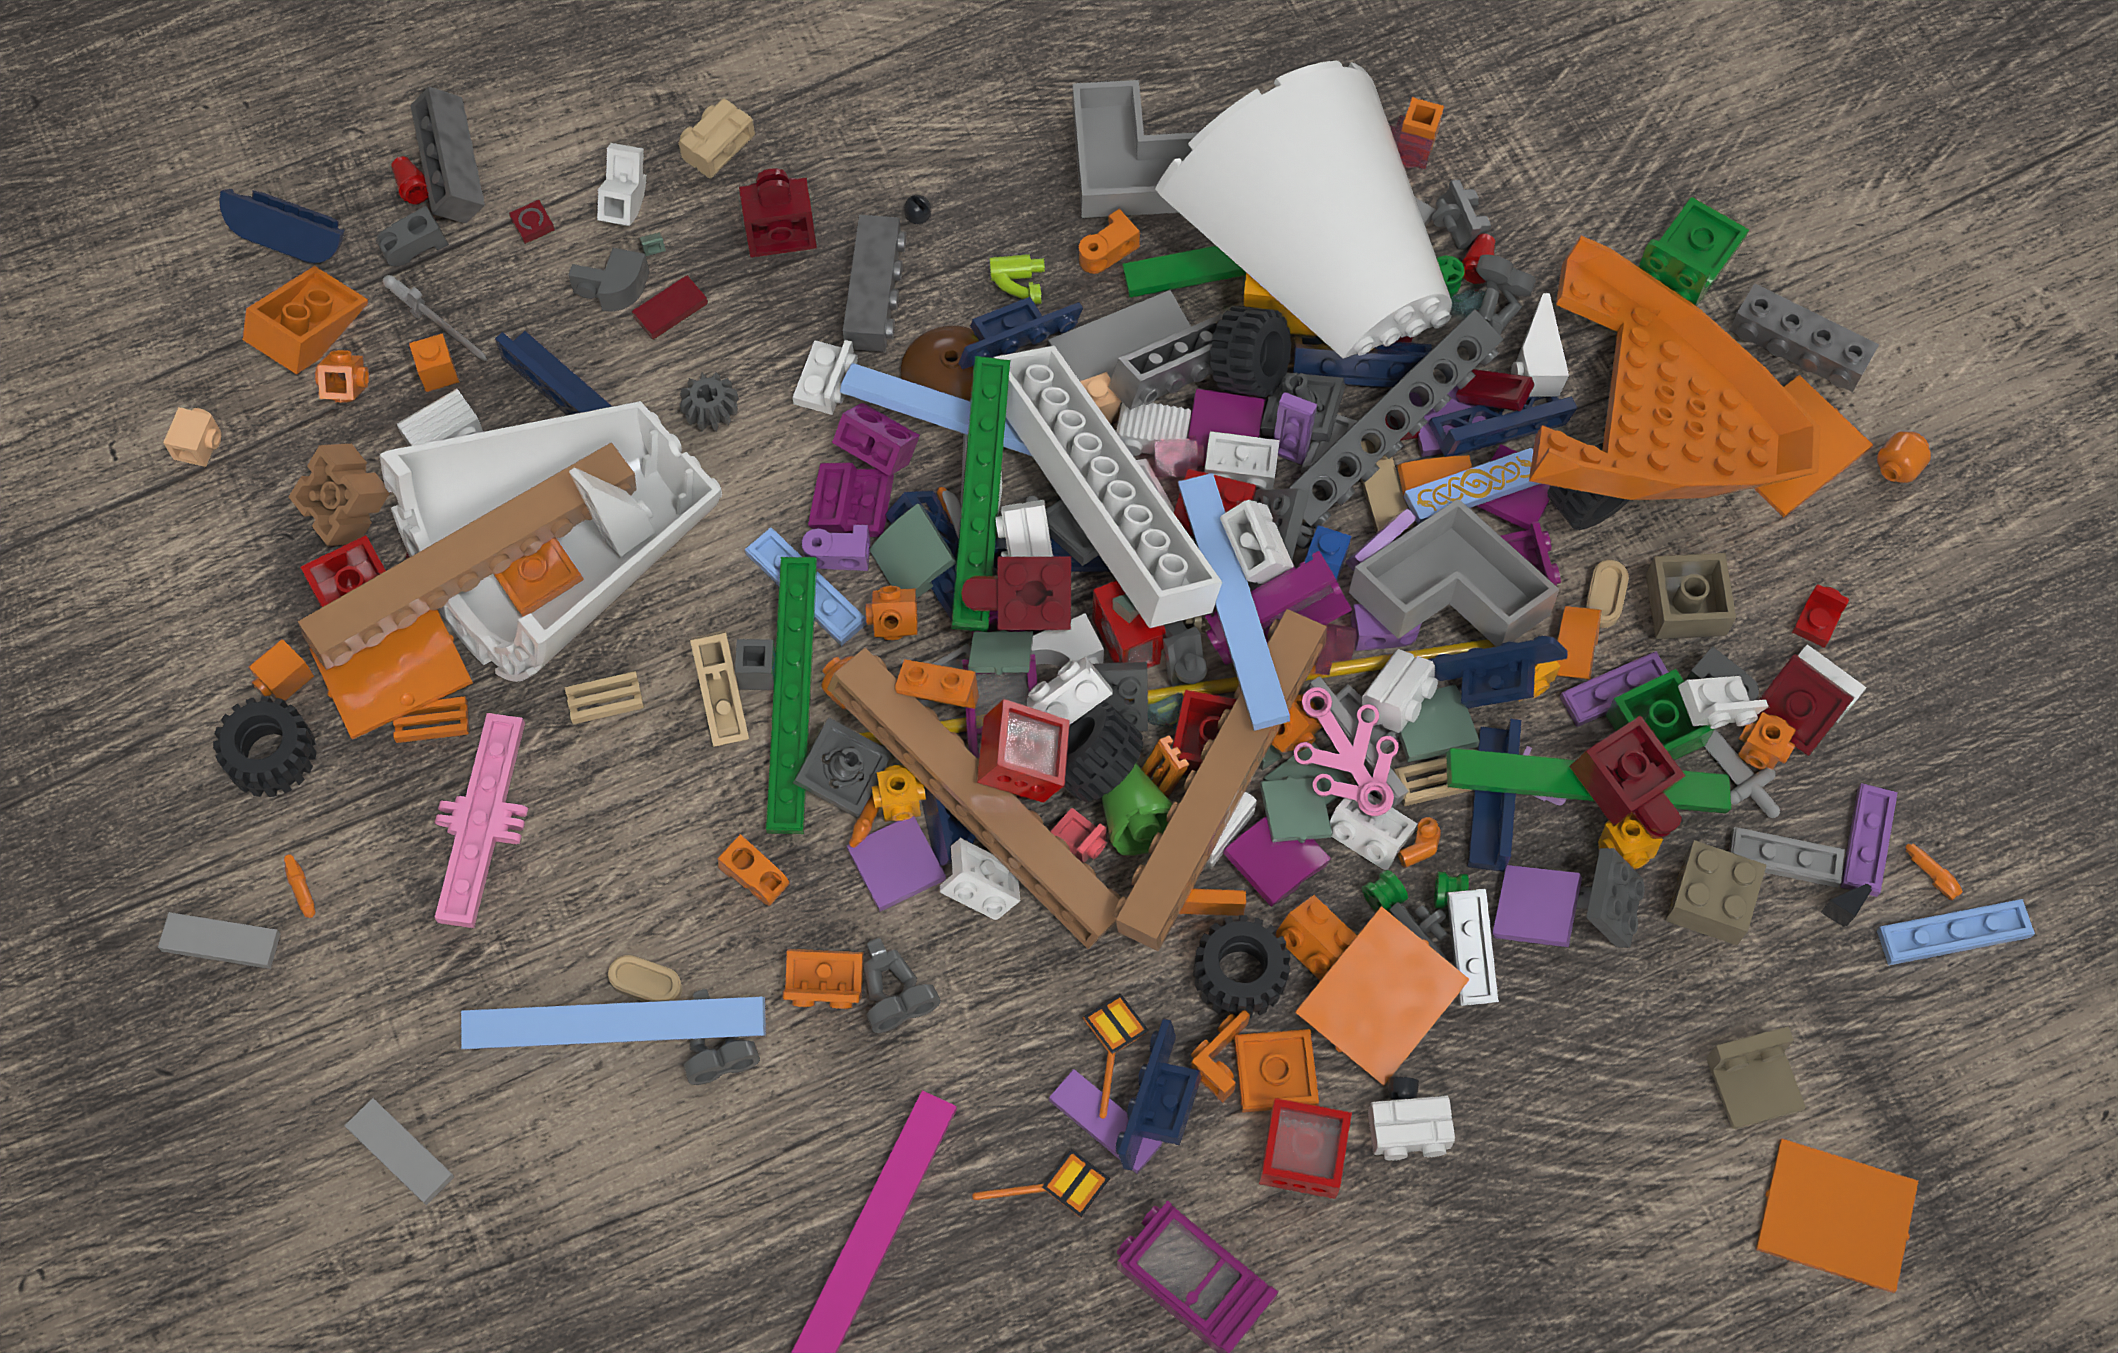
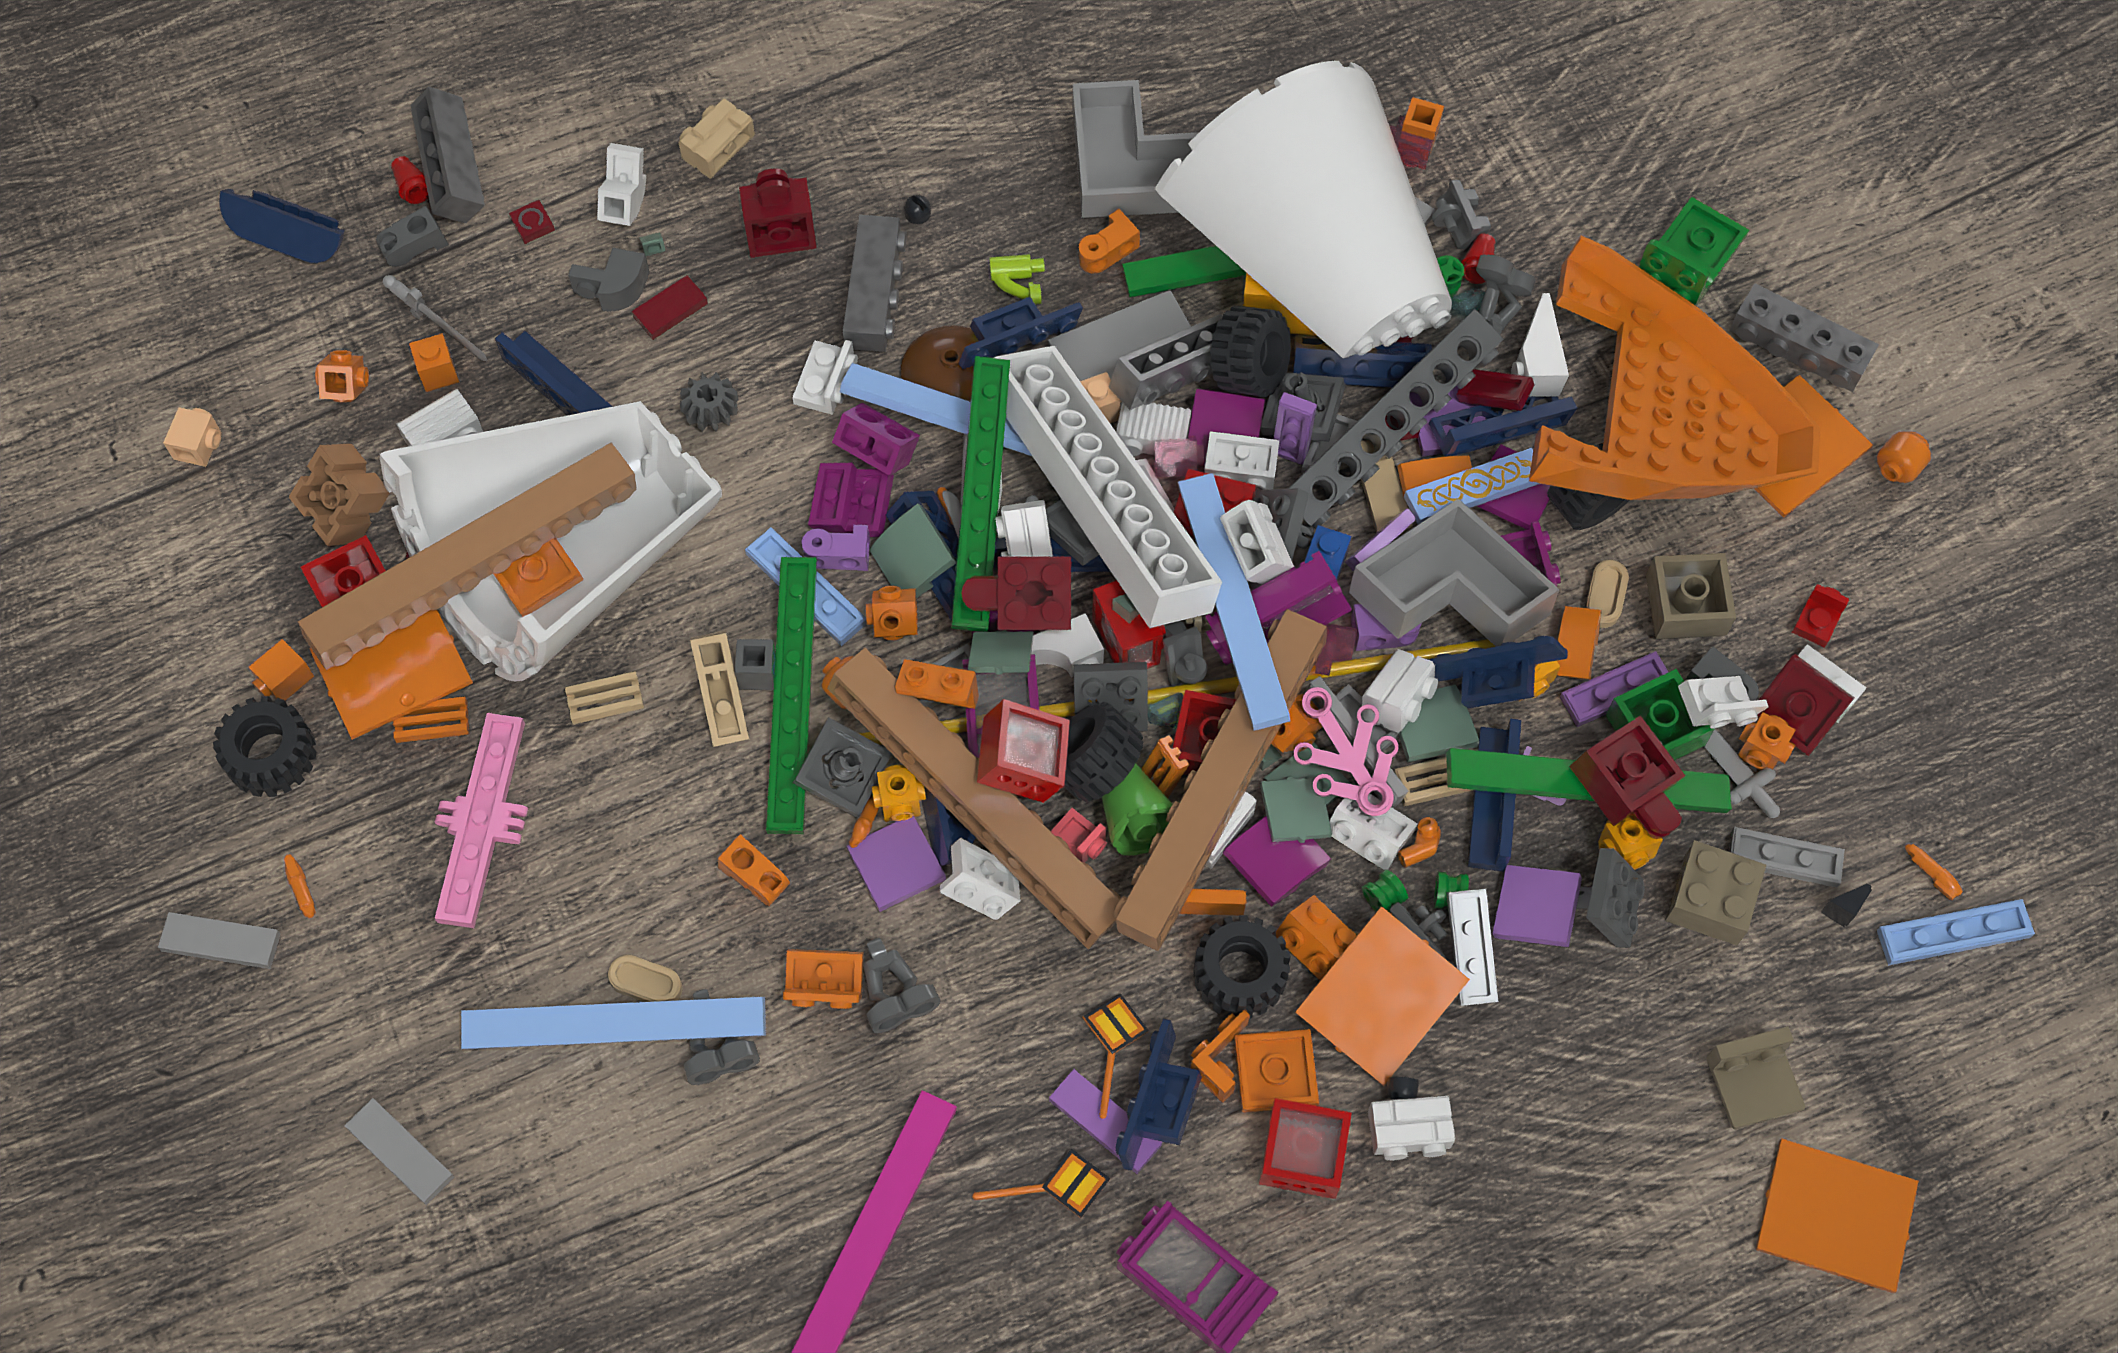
(302, 319): orange slope -> none
(615, 512): white slope -> none
(1072, 692): white bracket -> none
(1869, 838): medium lavender tile -> none

